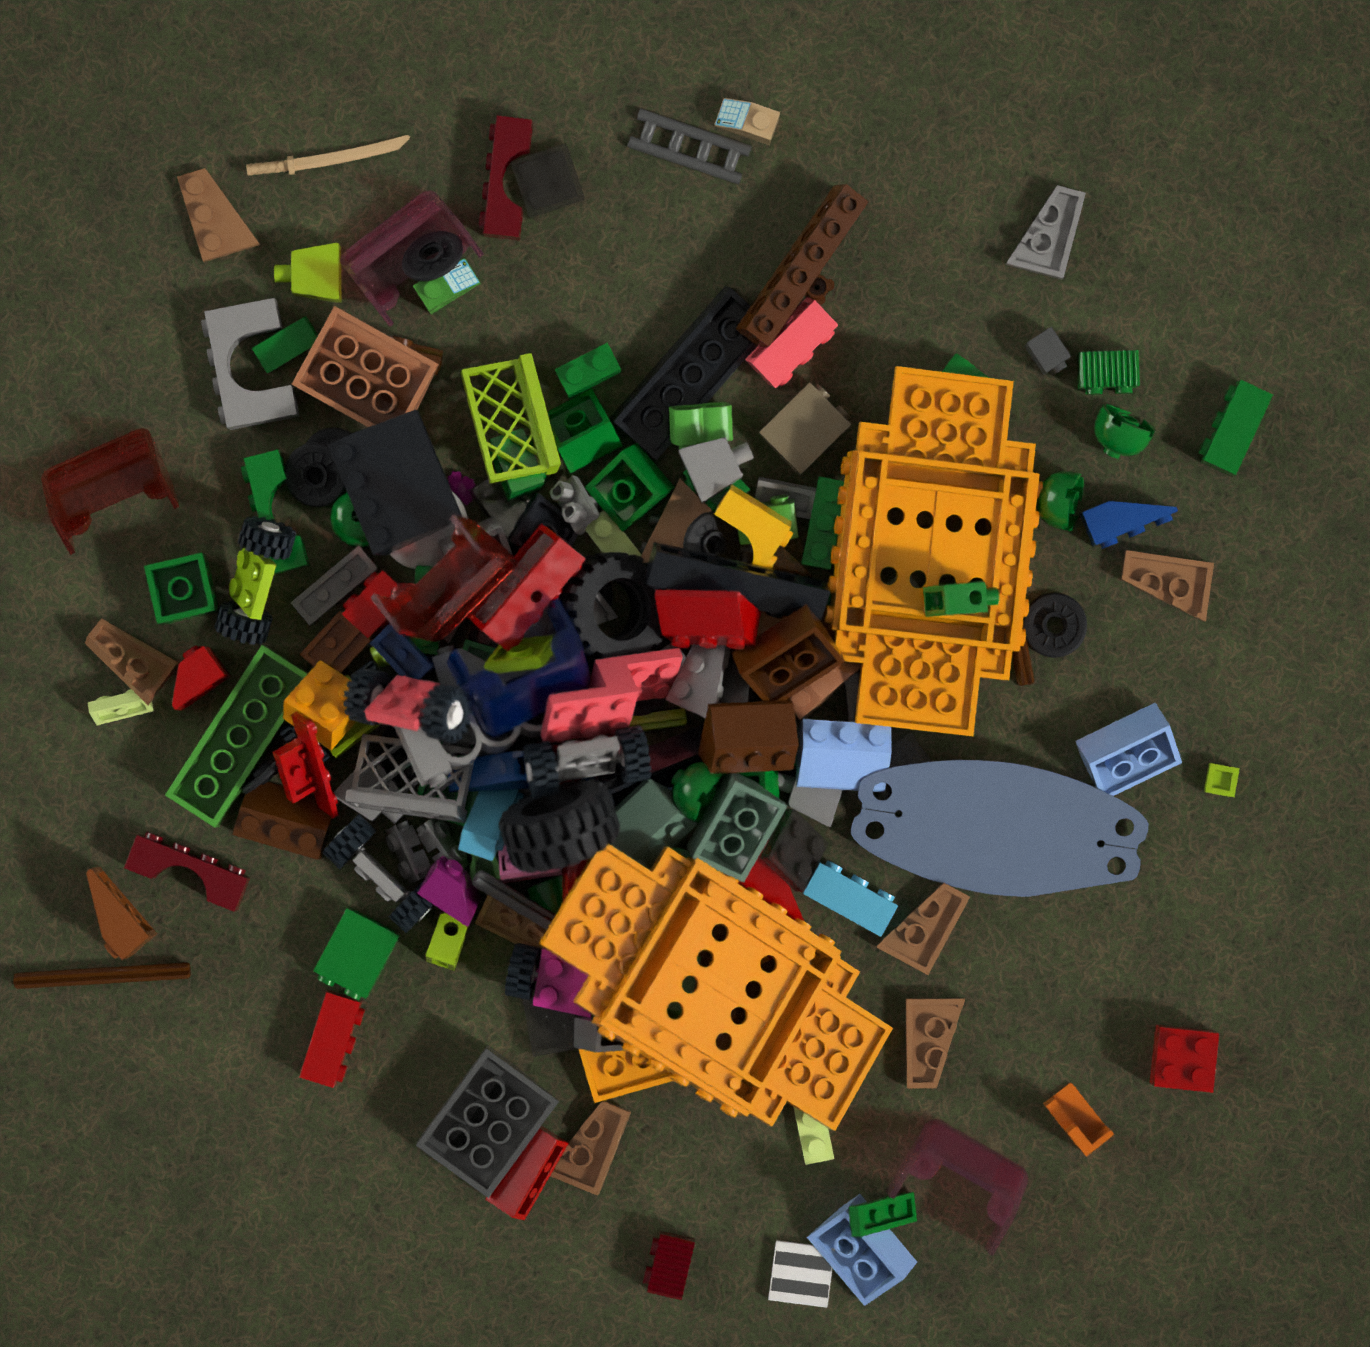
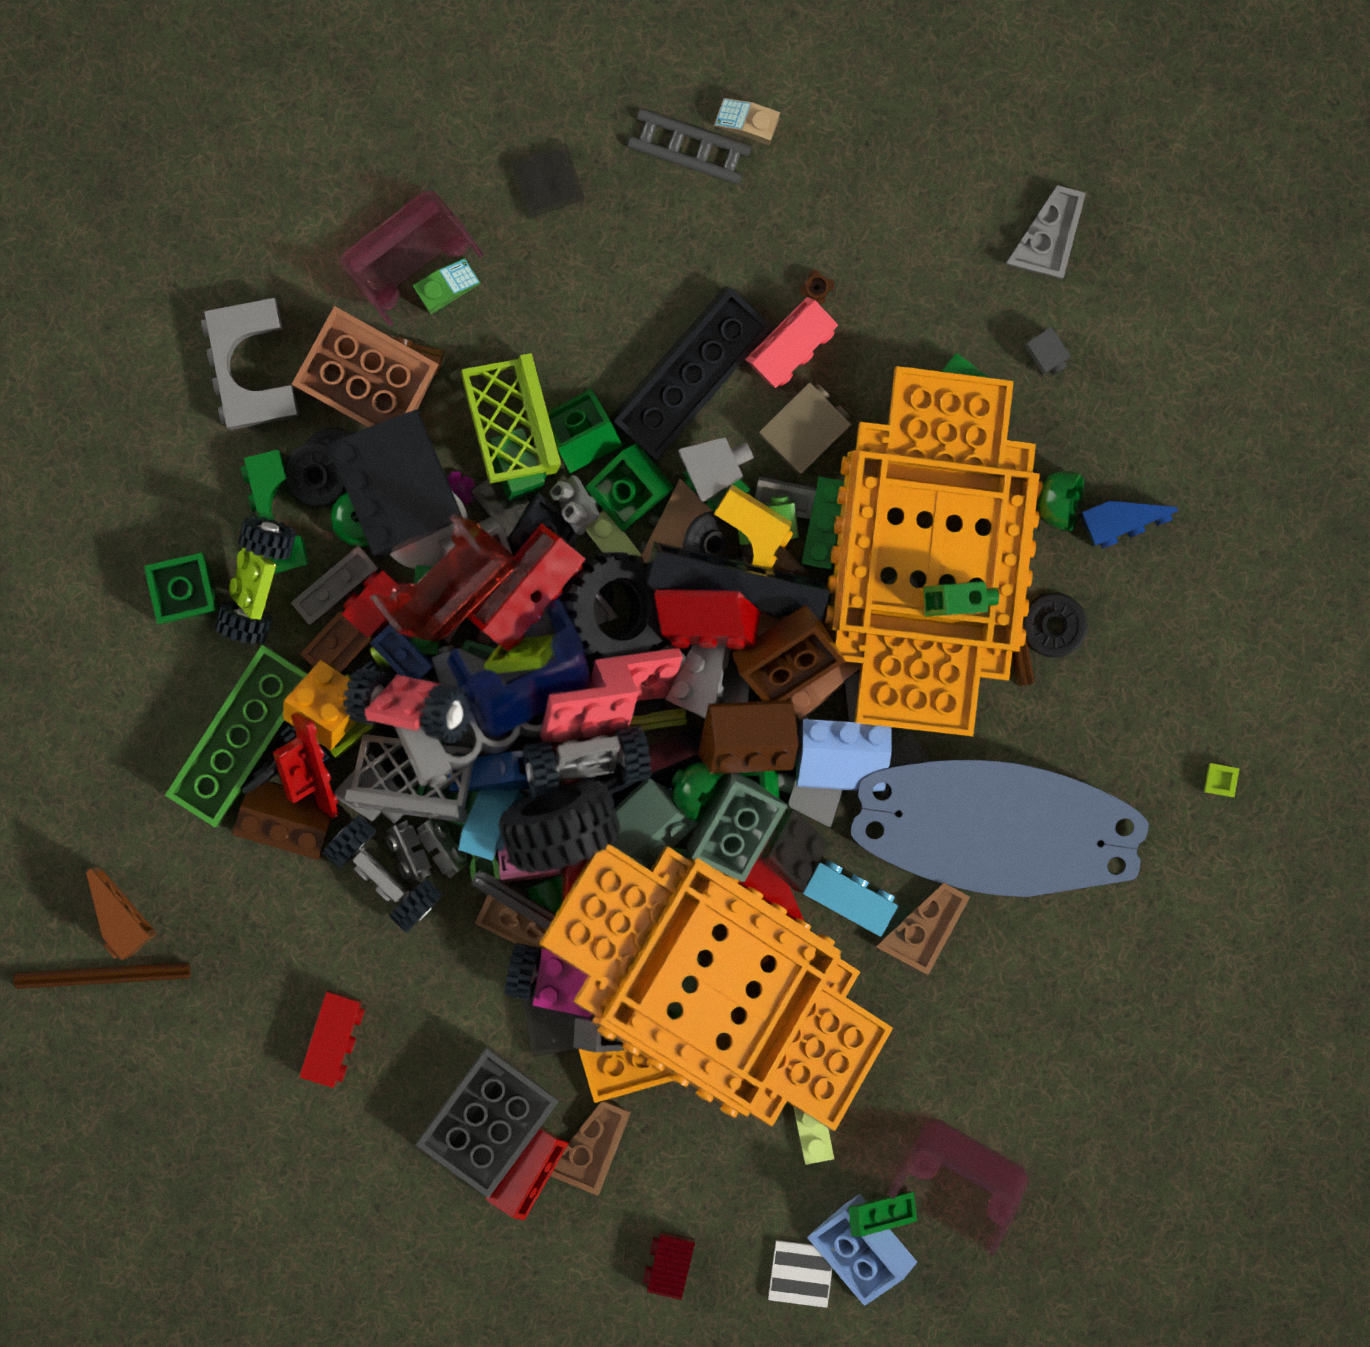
(102, 479): clear red windscreen -> none
(117, 707): yellowish green plate -> none
(131, 660): medium nougat wing -> none
(197, 676): red slope -> none
(213, 218): medium nougat wing -> none
(223, 885): dark red arch -> none
(286, 344): green slope -> none
(292, 165): tan sword -> none
(313, 272): lime torso -> none
(356, 954): green brick -> none
(422, 269): black wheel -> none
(446, 949): lime torso -> none
(451, 890): magenta slope -> none
(511, 140): dark red arch -> none
(588, 370): green brick -> none
(700, 423): bright green brick -> none
(802, 265): reddish brown brick -> none
(928, 1038): medium nougat wing -> none
(1078, 1119): orange panel -> none
(1108, 371): green brick -> none
(1121, 432): green cylinder -> none
(1129, 750): light blue slope -> none
(1171, 579): medium nougat wing -> none
(1184, 1058): red brick -> none
(1235, 427): green brick -> none

